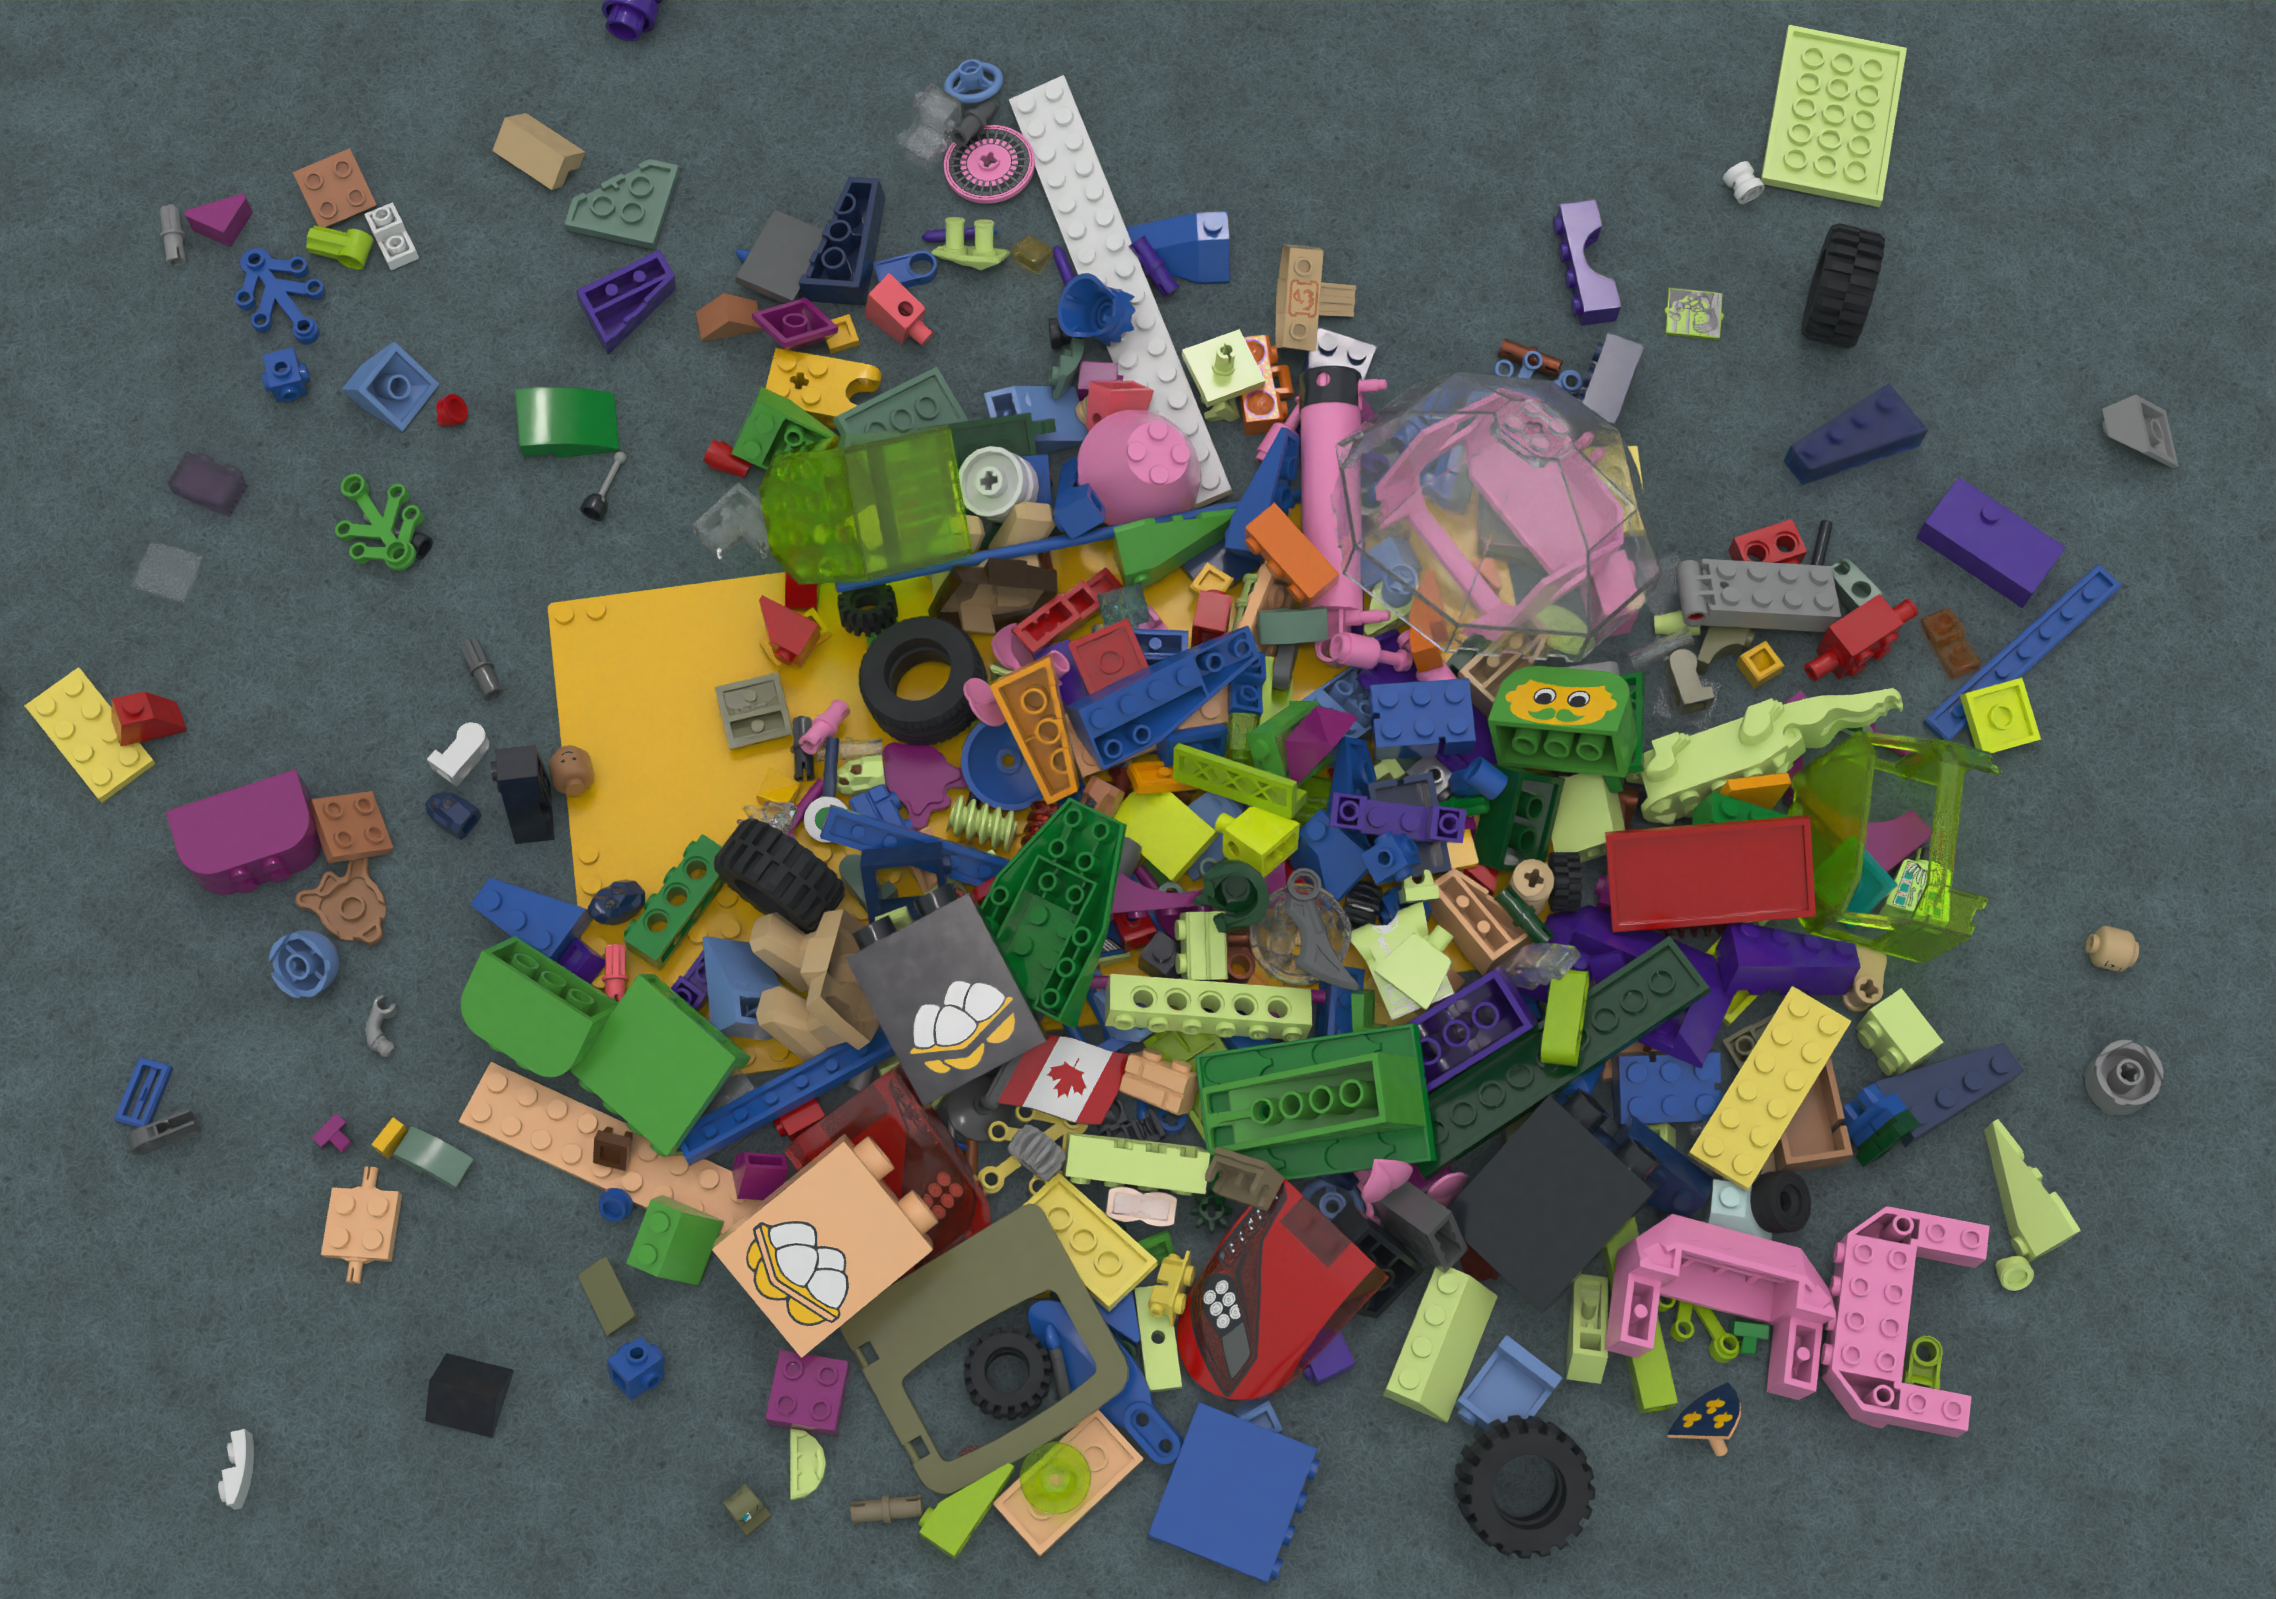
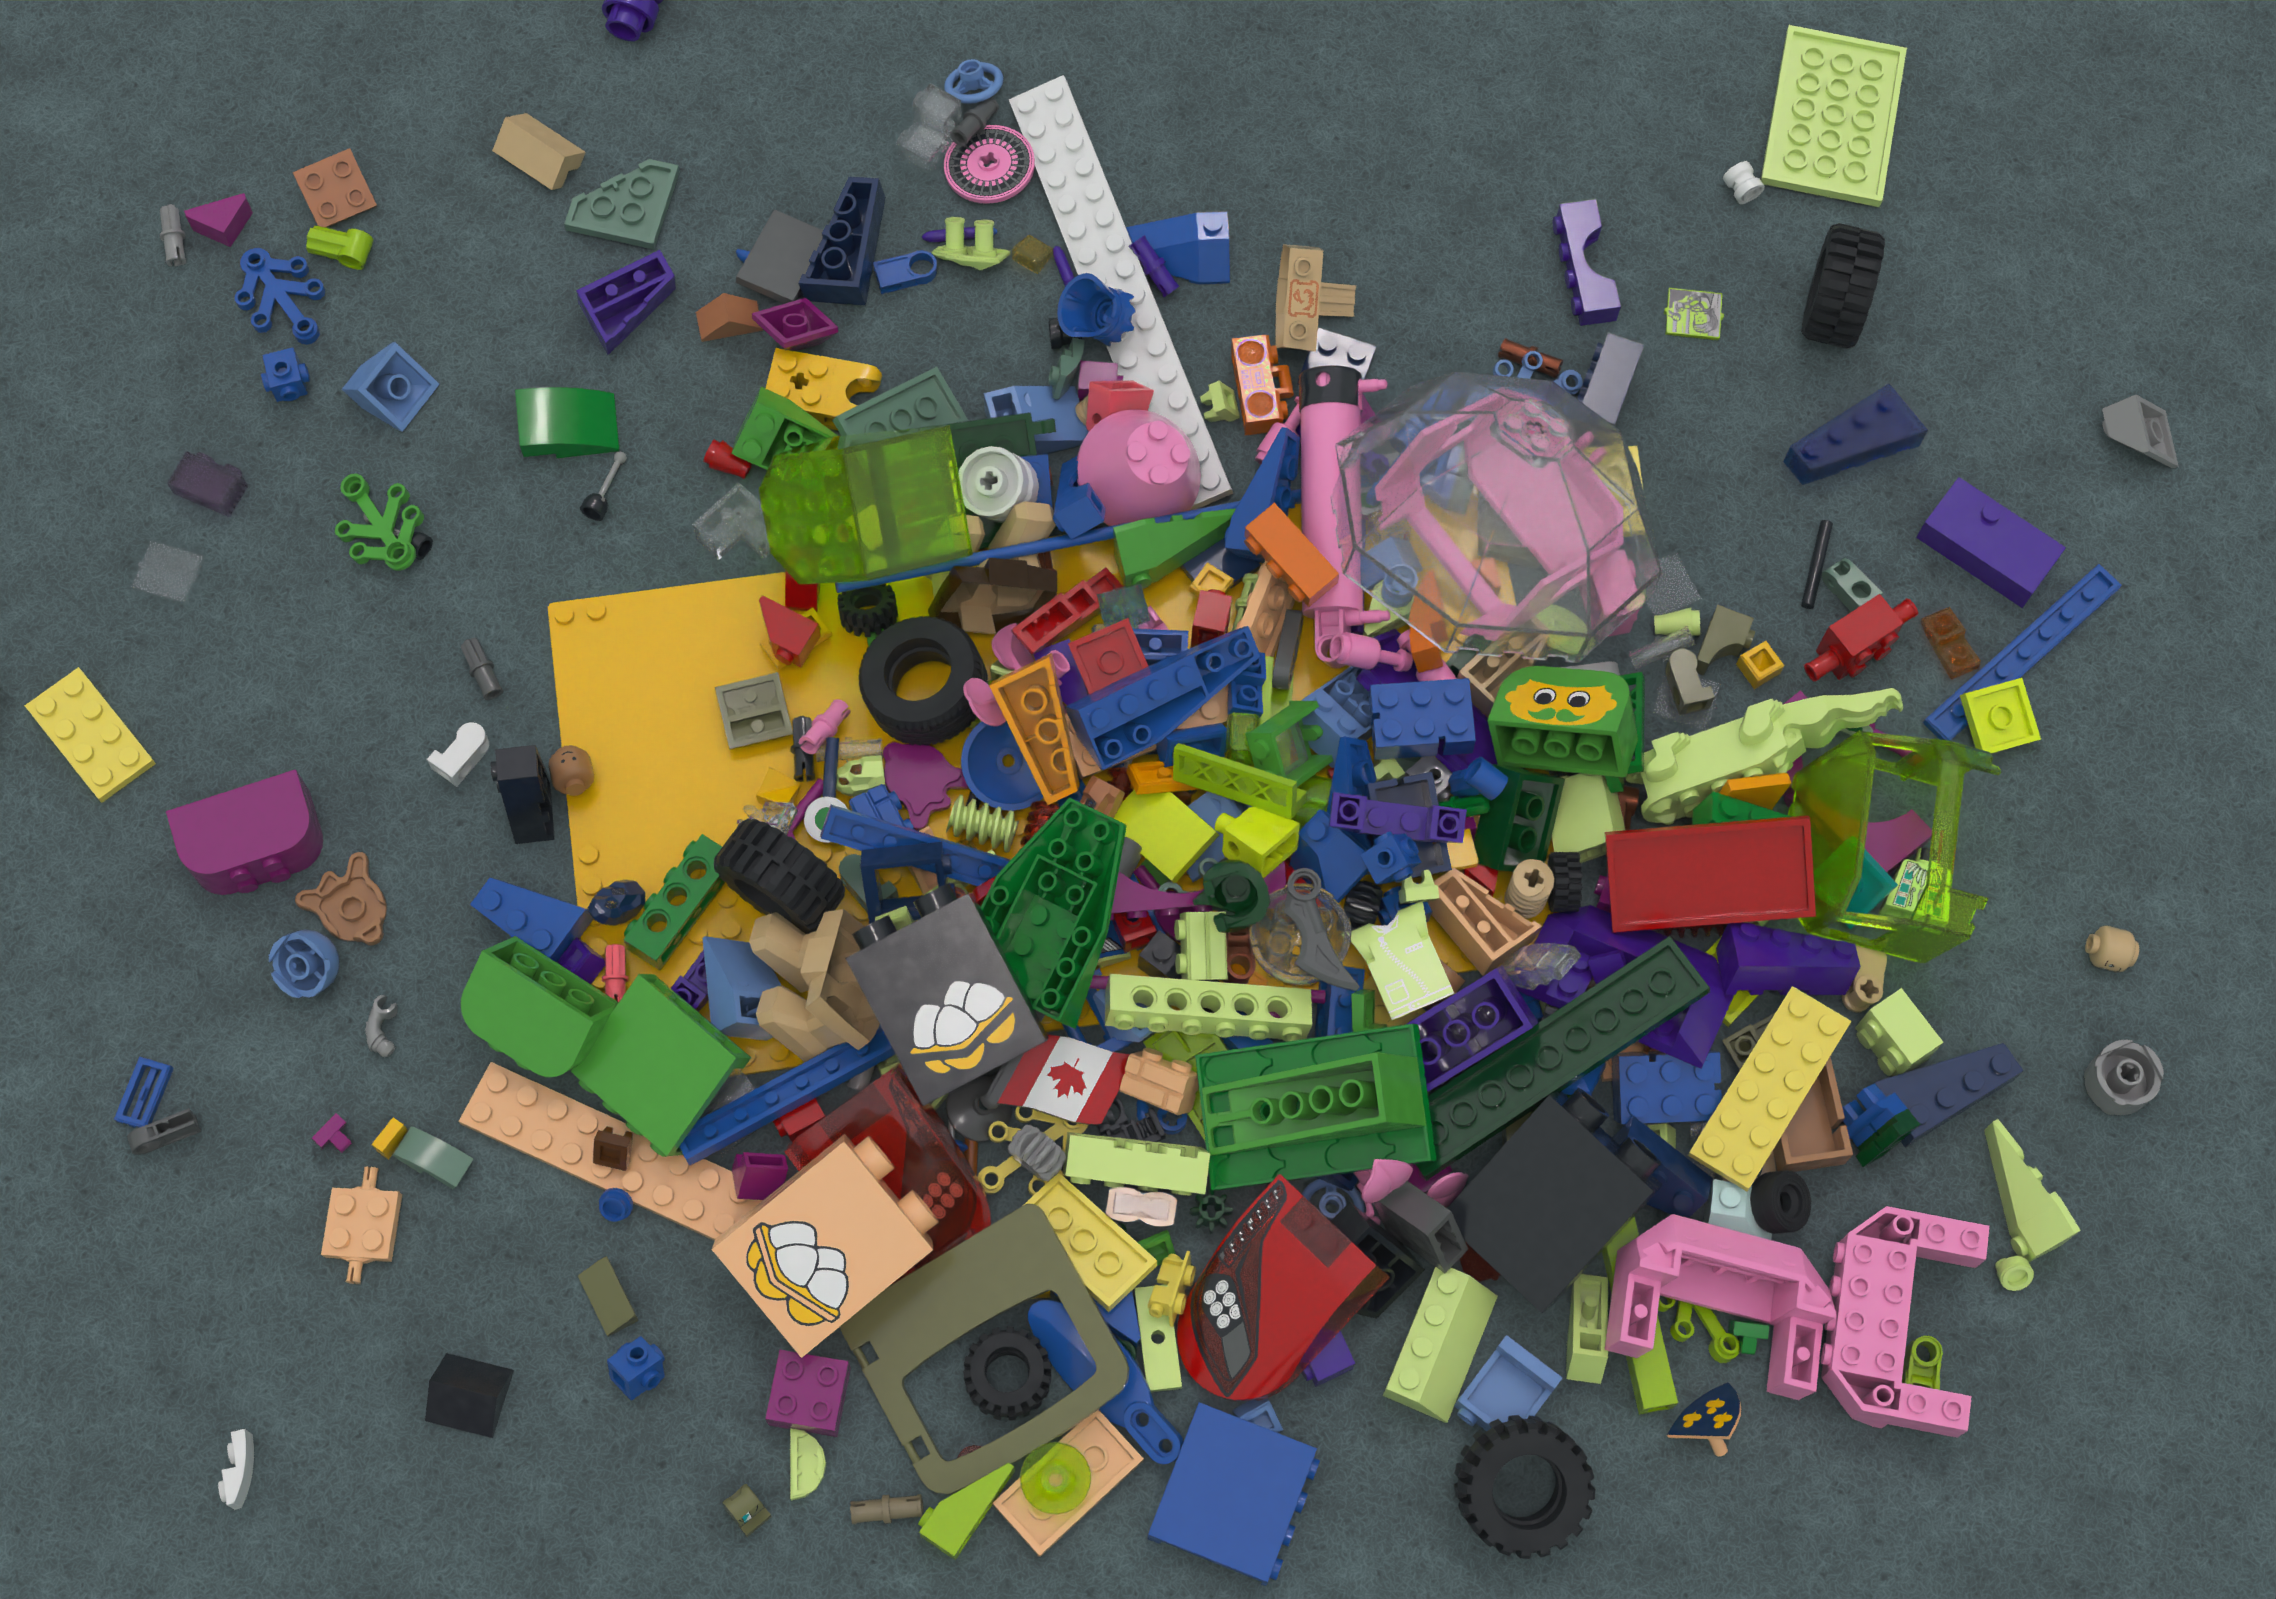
(145, 717): red slope -> none
(350, 827): nougat plate -> none
(391, 236): white slope -> none
(451, 410): red tile -> none
(453, 813): dark blue rock -> none
(675, 1241): bright green slope -> none
(846, 335): yellow tile -> none
(897, 312): coral torso -> none
(1057, 1361): dark grey piece -> none
(1223, 368): yellowish green tile -> none
(1243, 1179): dark tan hinge -> none
(1292, 626): sand green slope -> none
(1315, 739): magenta slope -> none
(1418, 966): yellowish green torso -> none
(1523, 916): dark green pin -> none
(1565, 1019): lime beam -> none
(1757, 595): light grey hinge -> none
(1764, 544): red brick -> none

